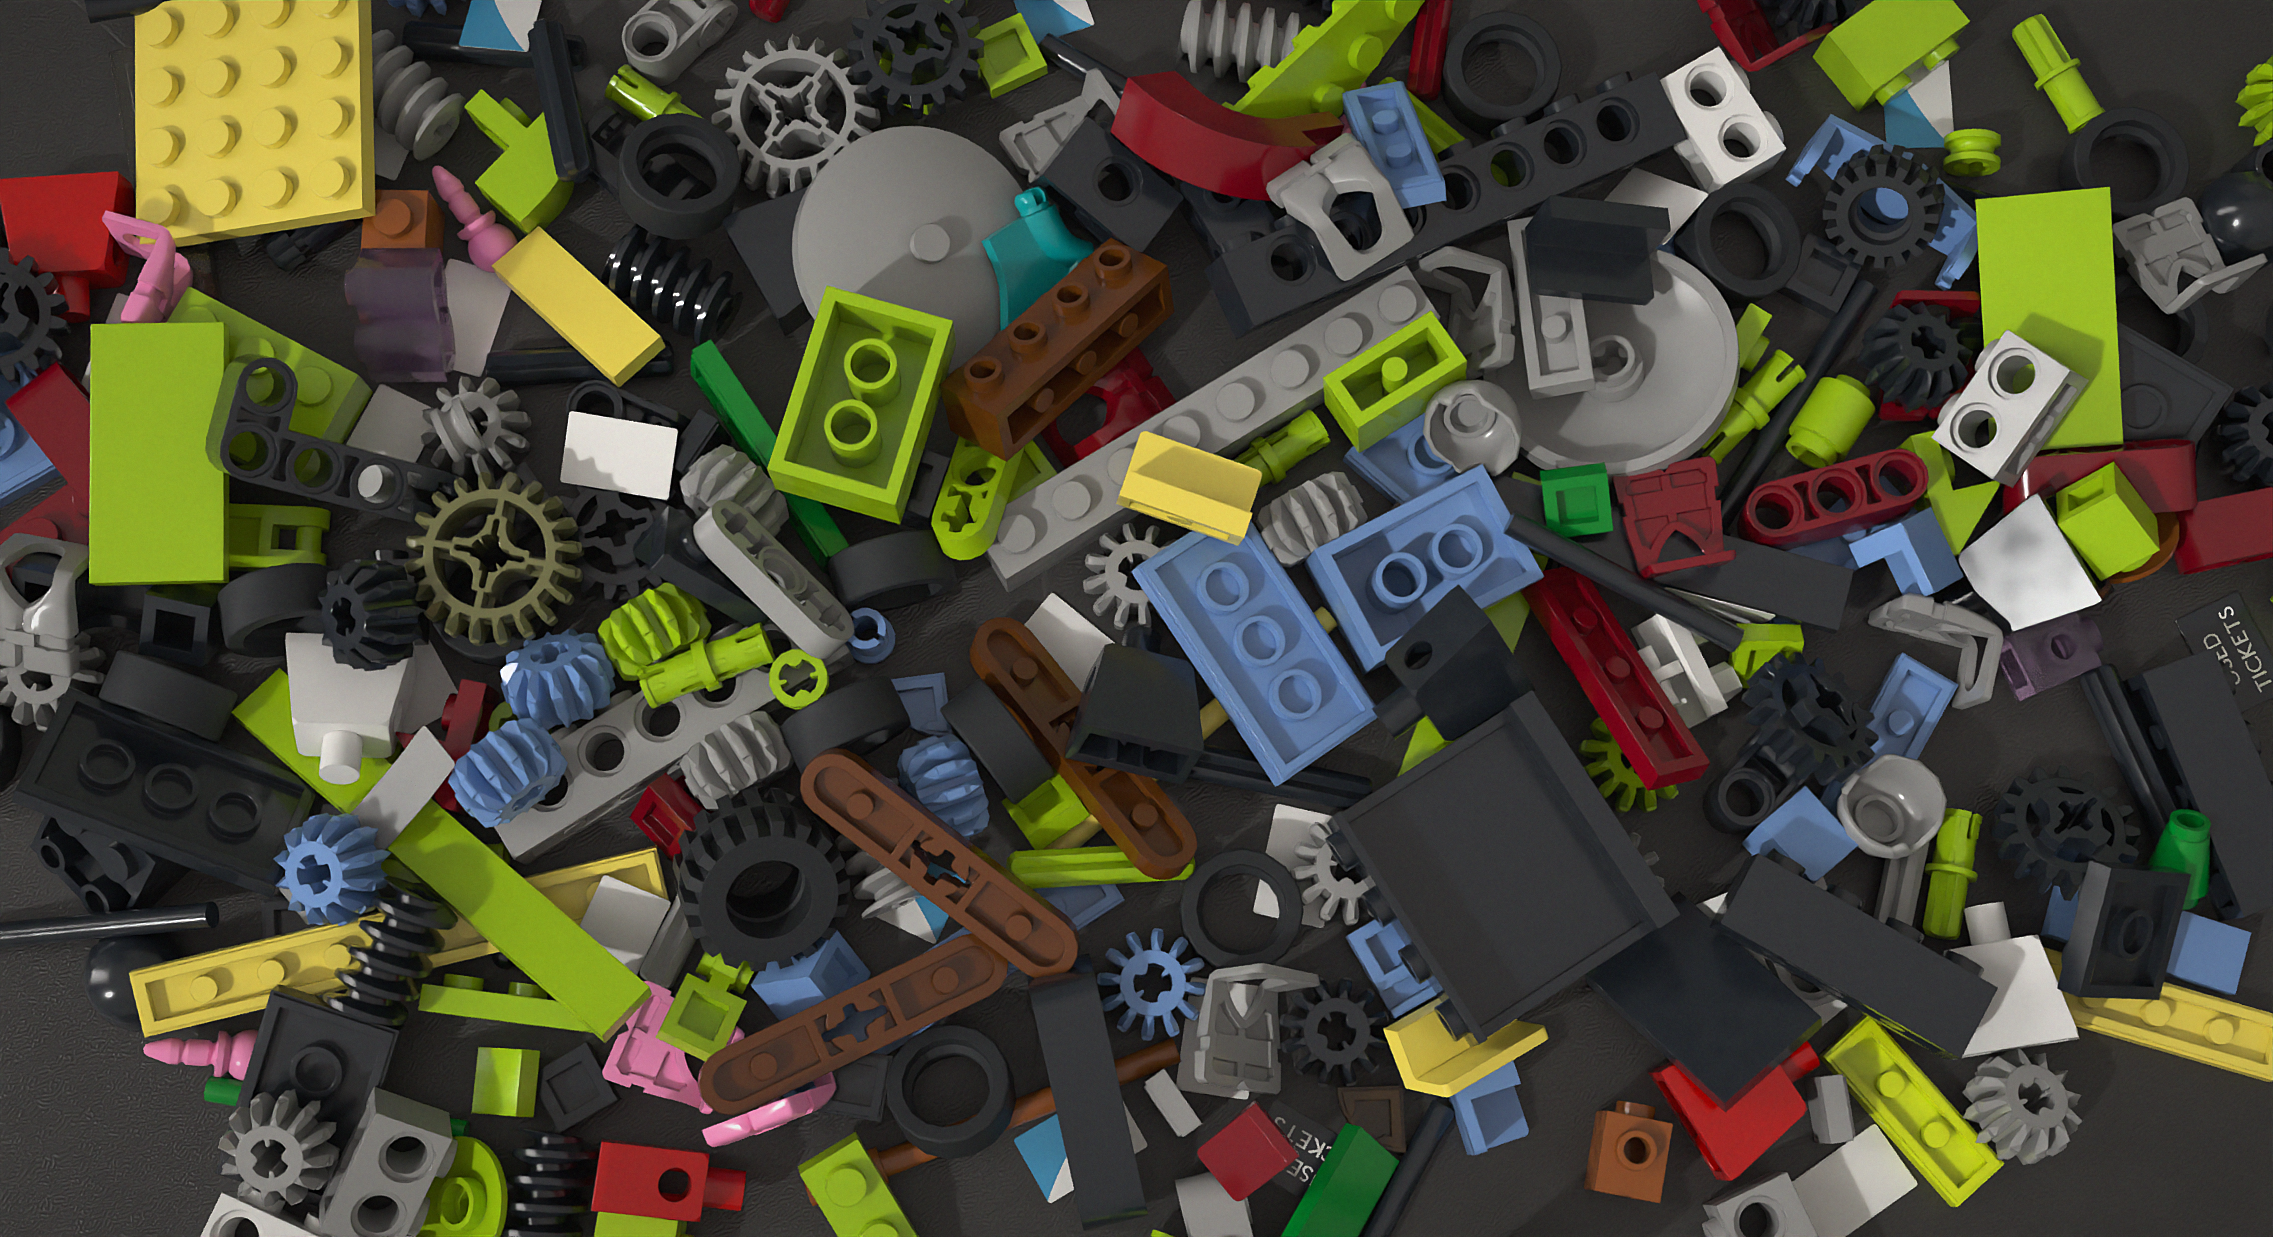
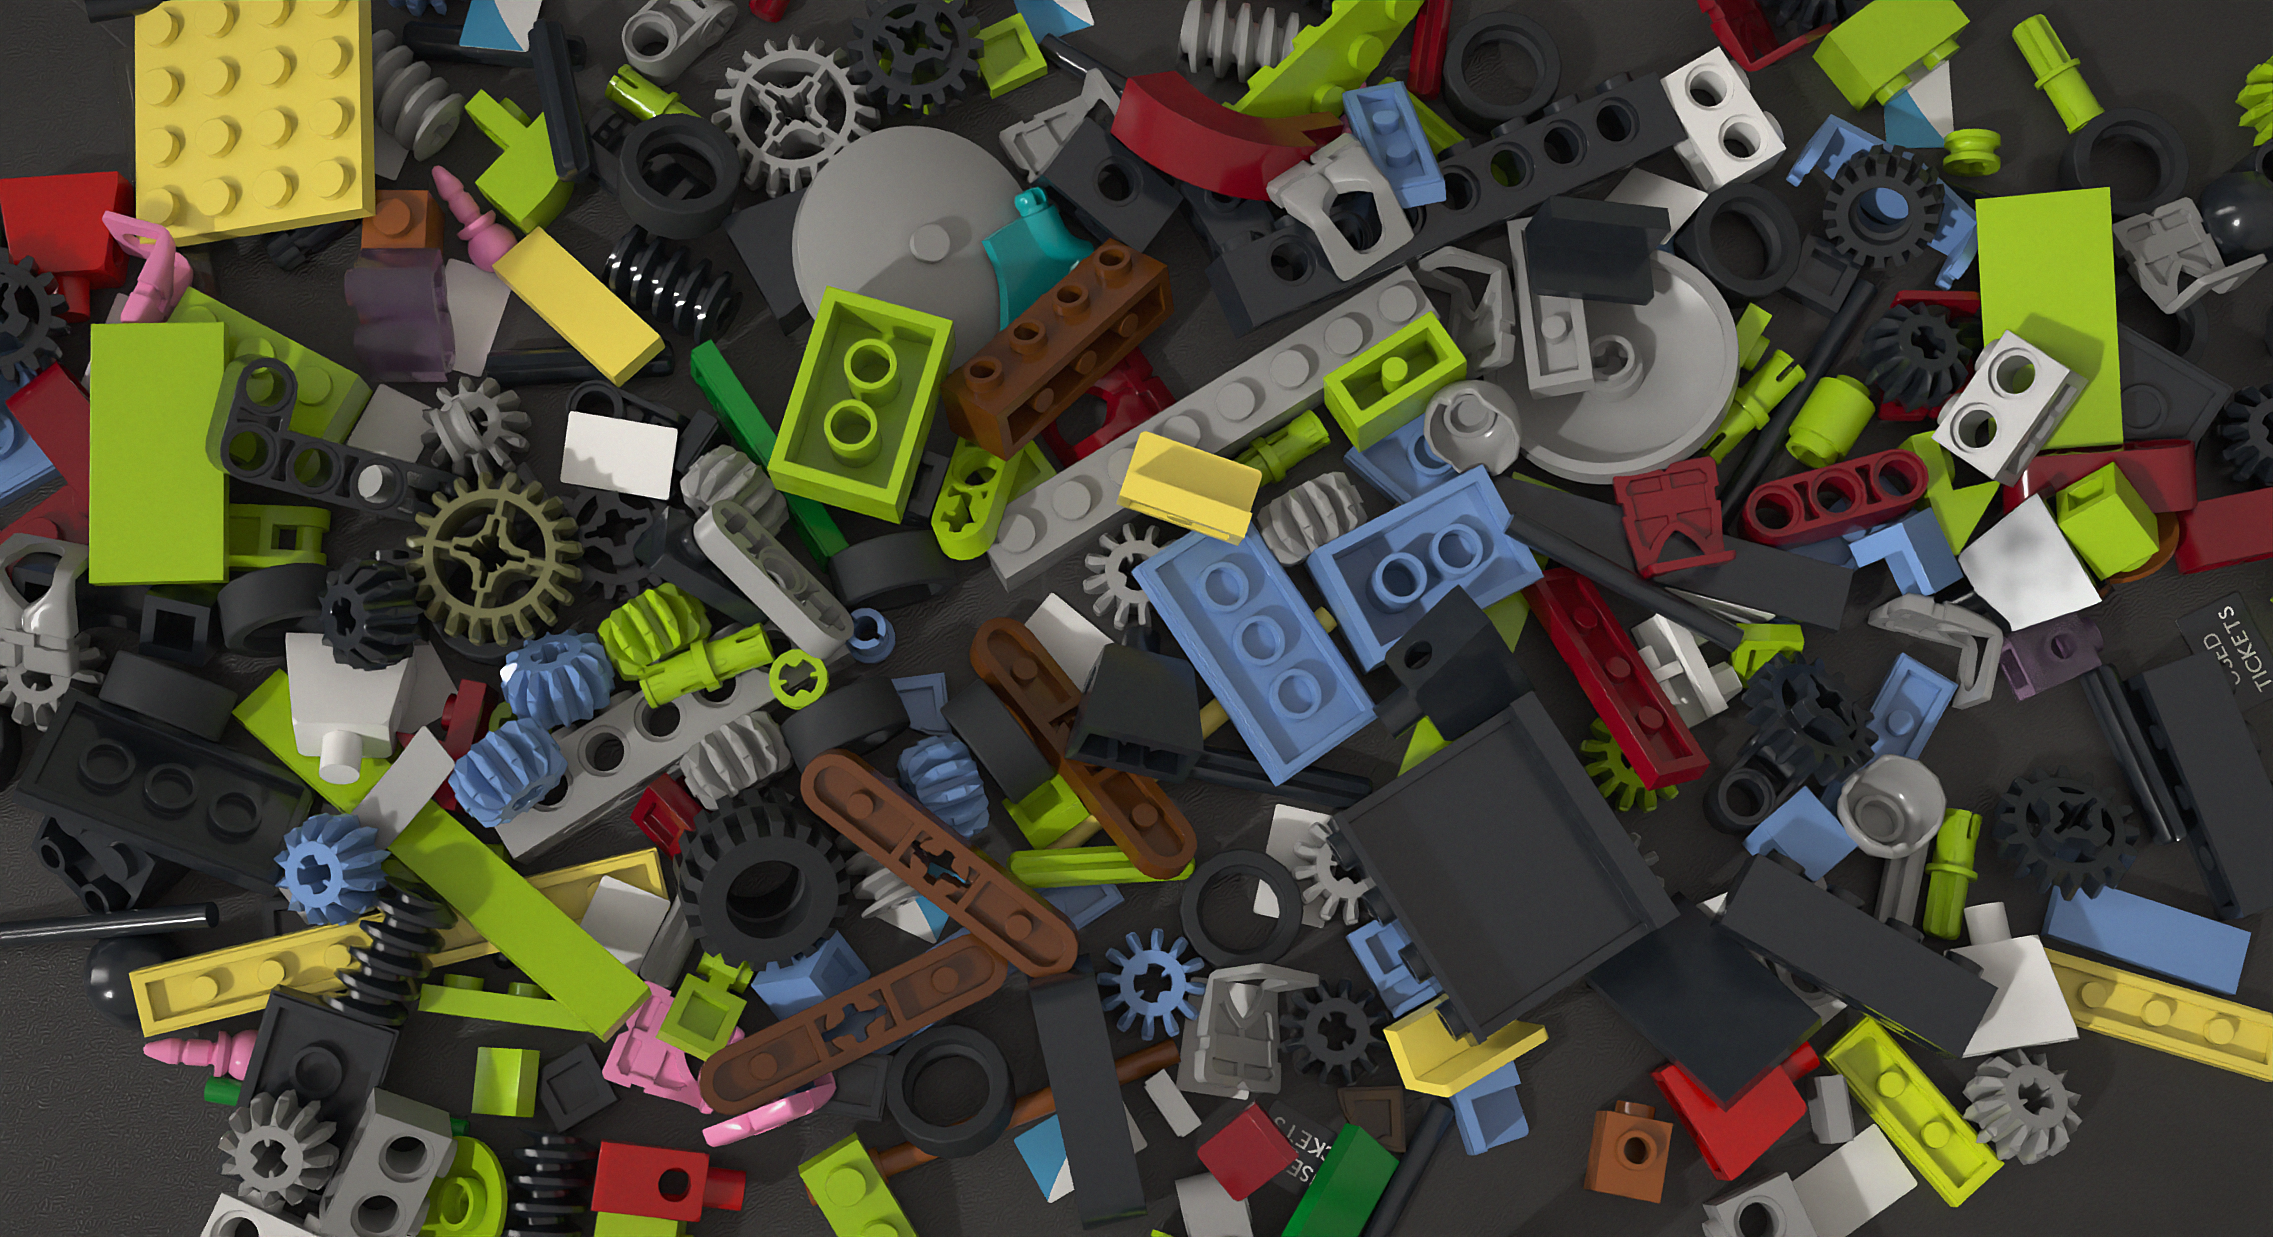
(1577, 500): green plate -> none
(2123, 931): black plate -> none
(2186, 848): green cone -> none

